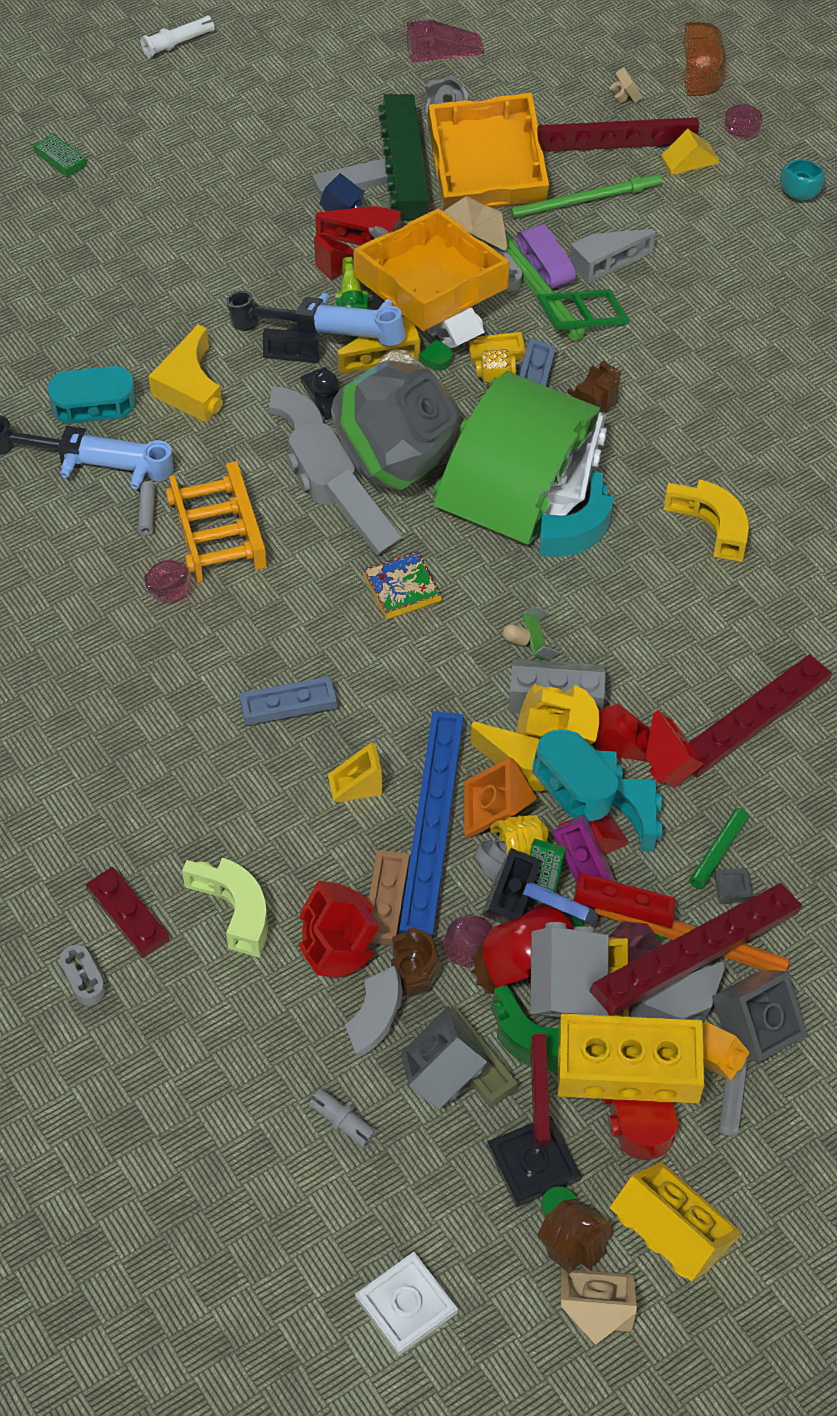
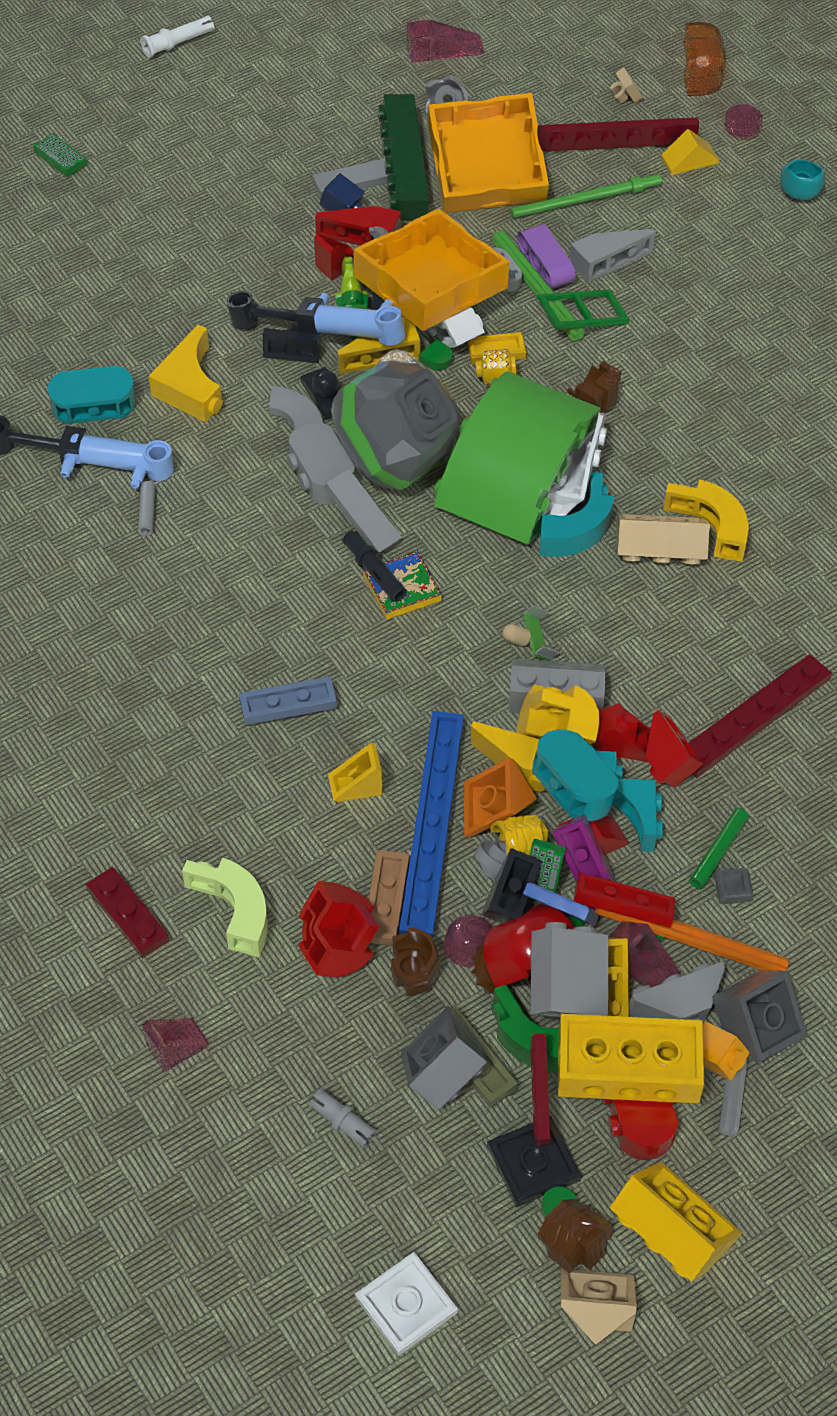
(89, 972): light grey beam -> none
(167, 580): clear pink hair -> none
(173, 1040): none -> clear pink slope
(244, 526): light orange fence -> none
(367, 557): none -> black pin
(378, 1011): light grey tile -> none
(479, 221): tan slope -> none
(537, 361): sand blue plate -> none
(662, 538): none -> tan slope
(694, 949): dark red plate -> none

